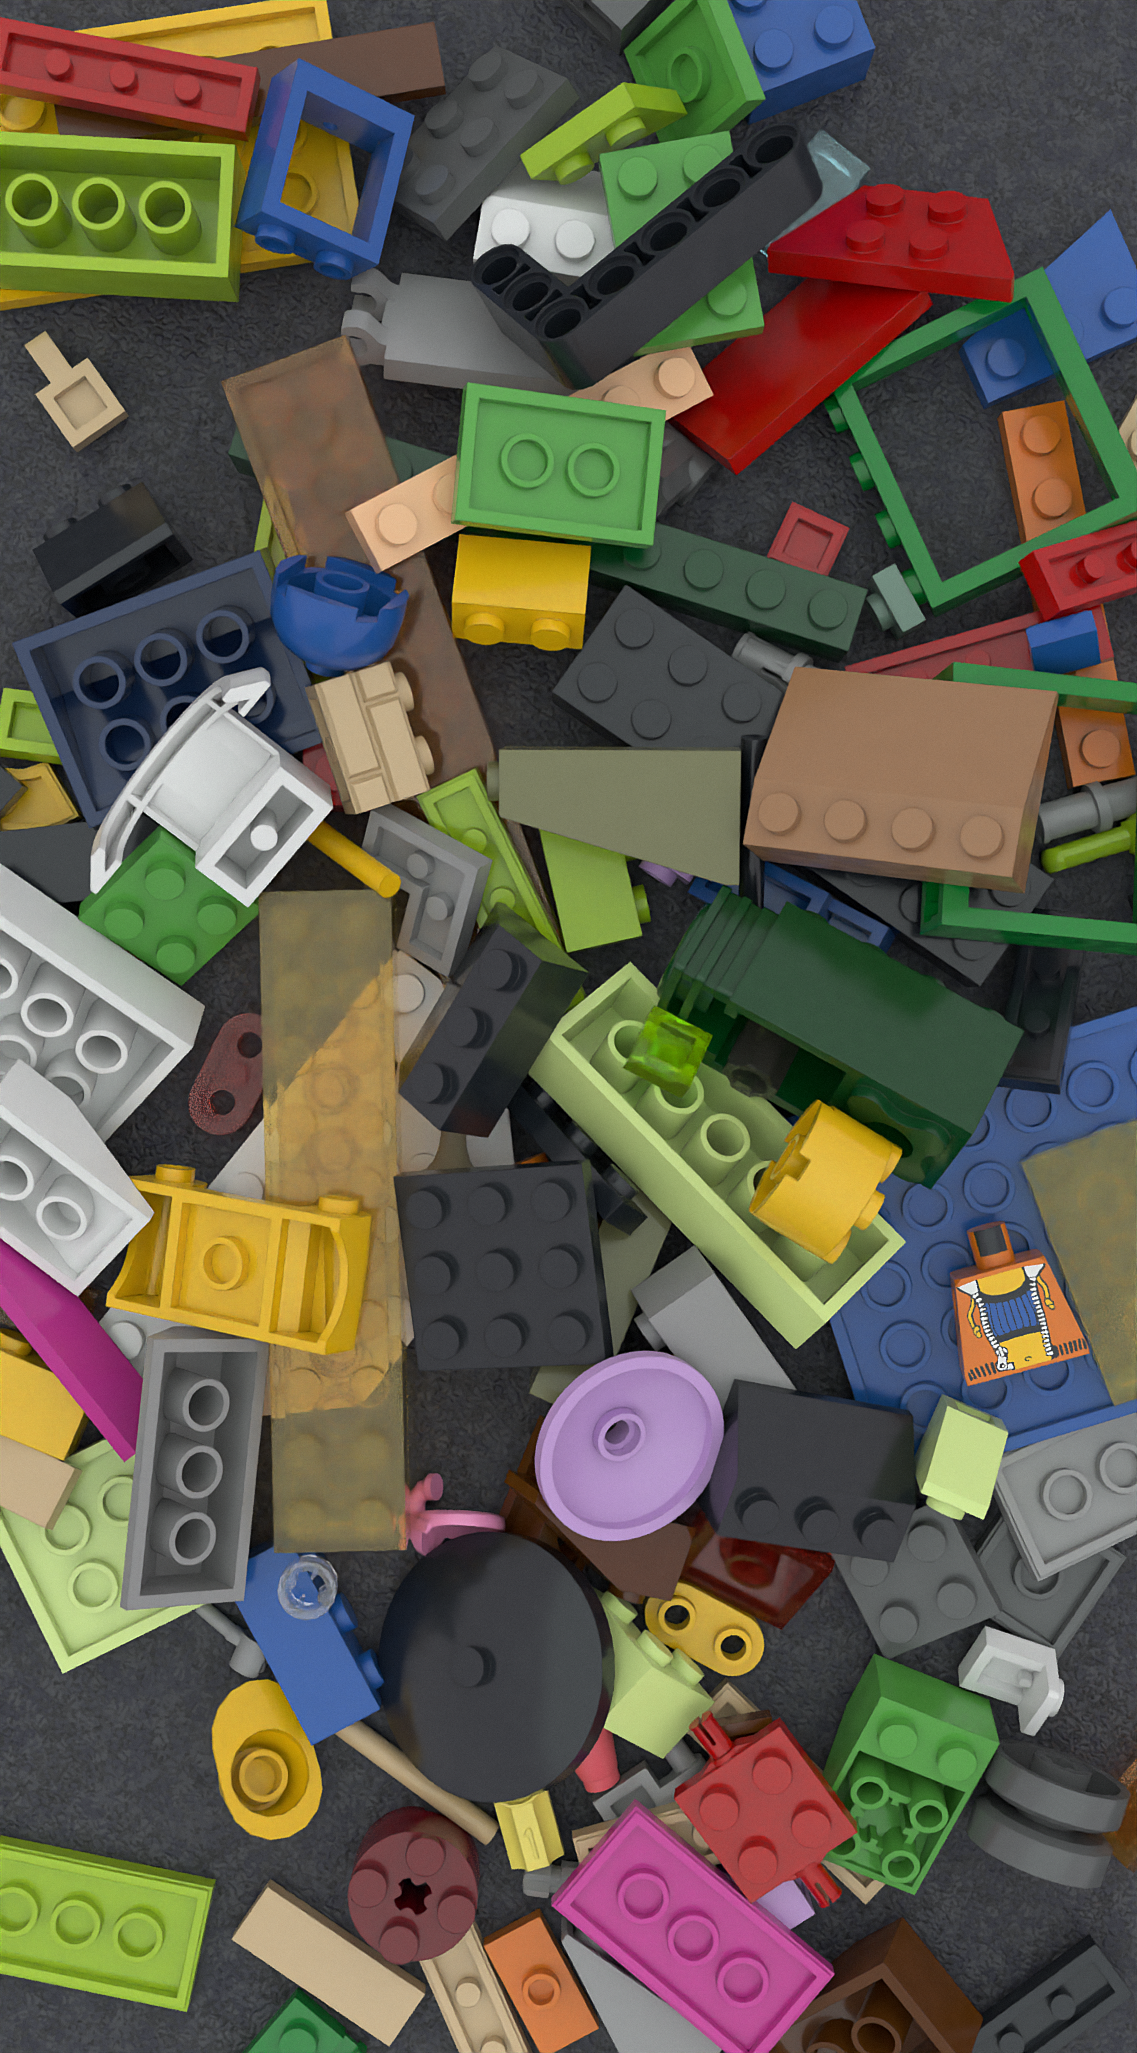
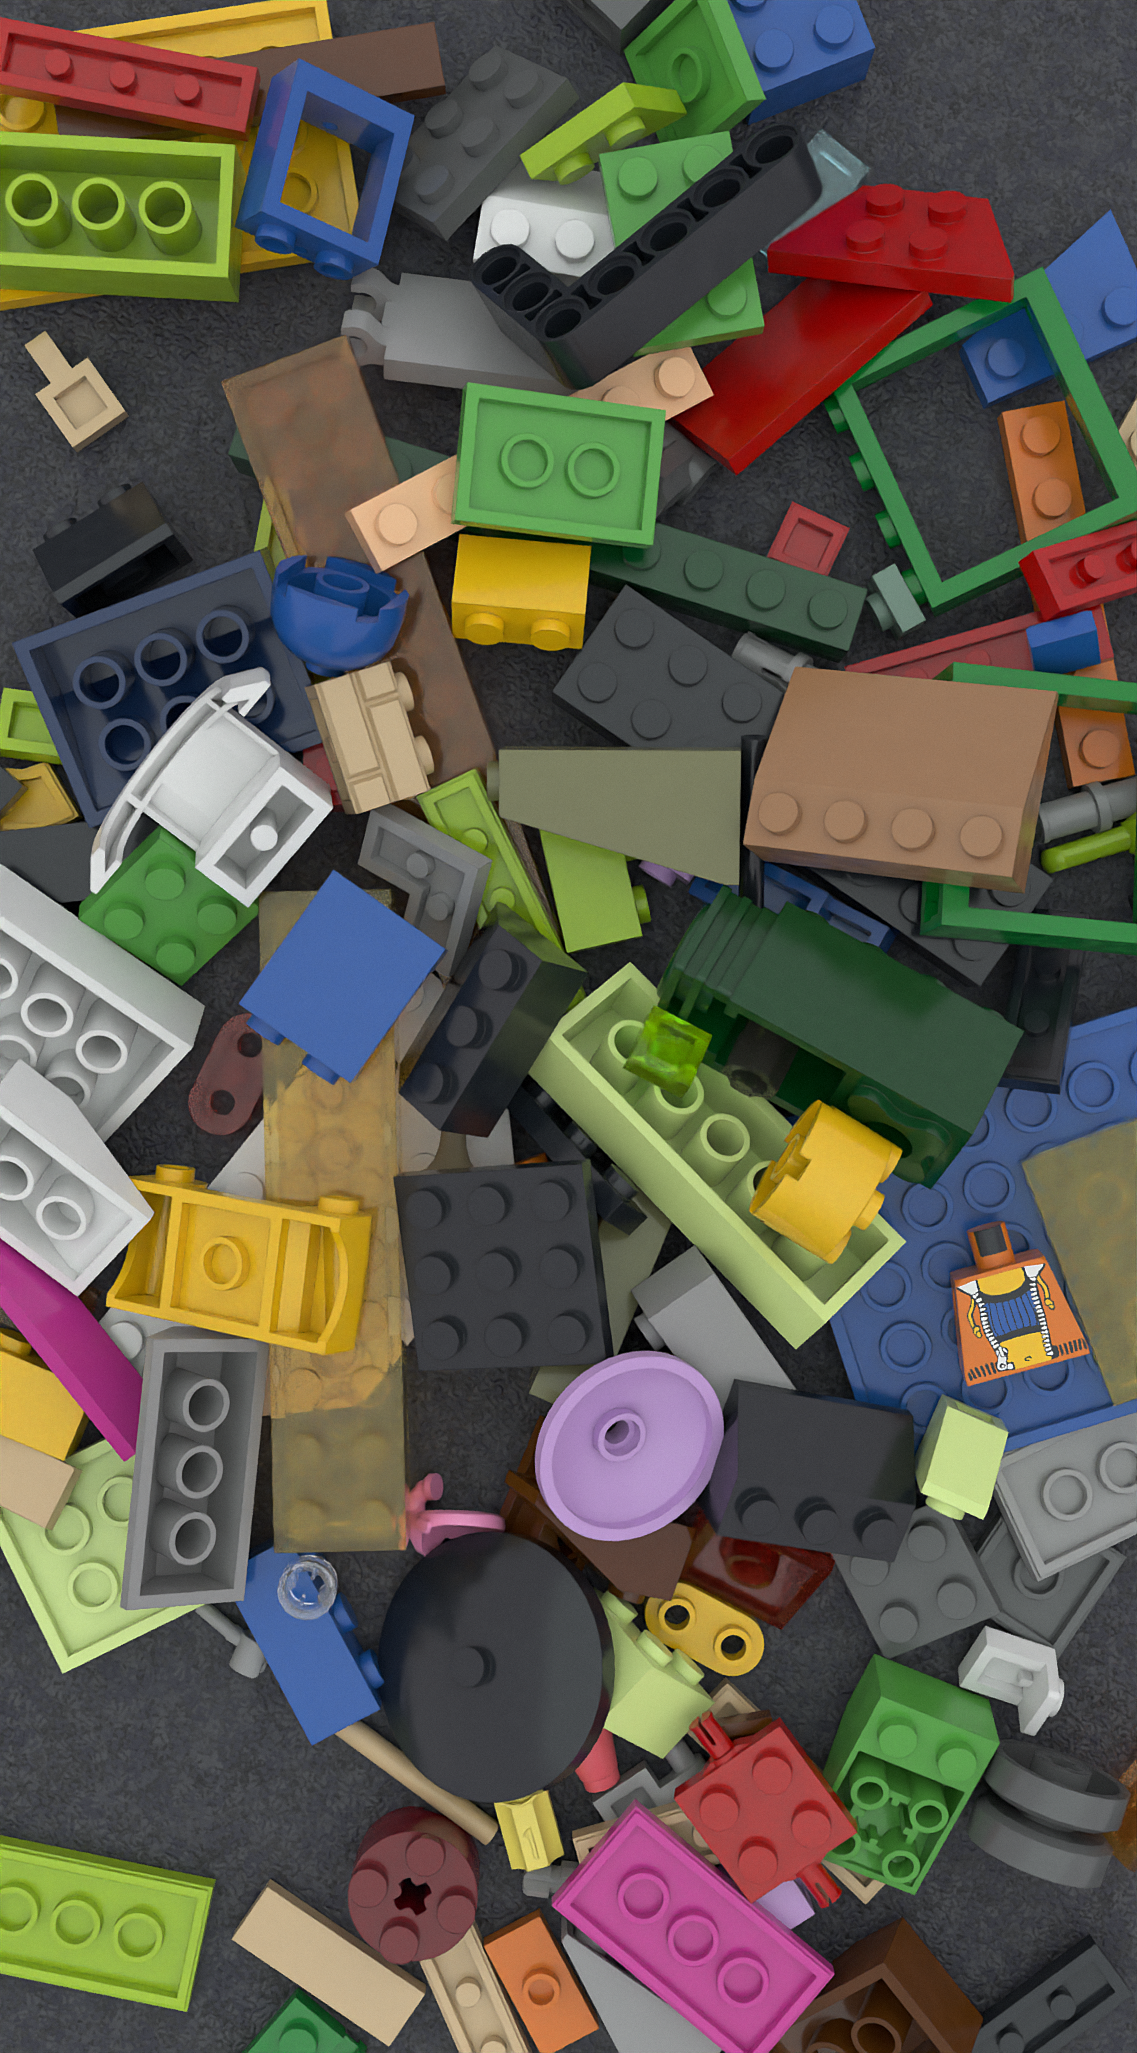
(265, 1761): yellow piece -> none
(340, 979): none -> blue panel
(355, 860): yellow bar -> none

